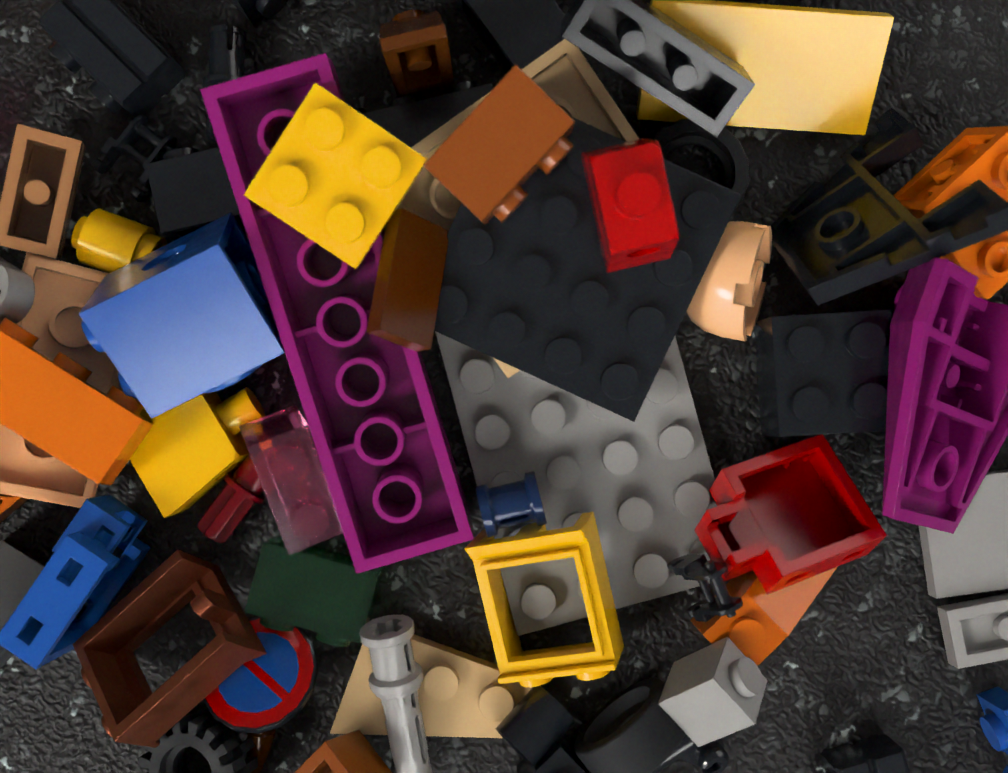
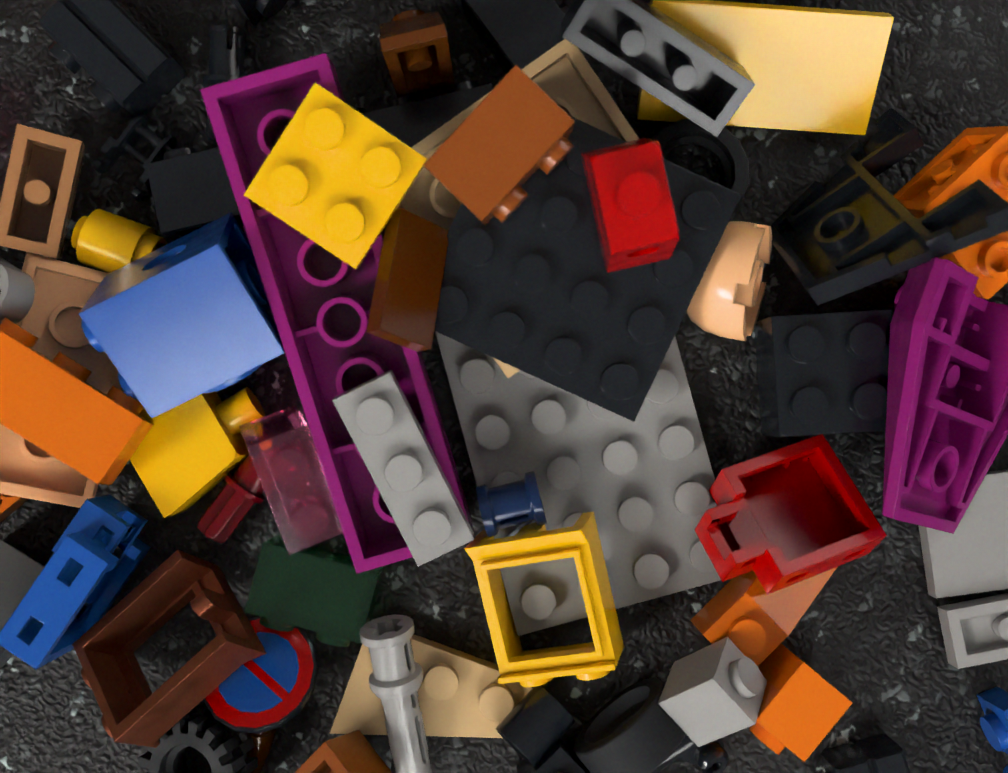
(404, 467): none -> light grey plate
(698, 568): black piece -> none
(796, 705): none -> orange brick

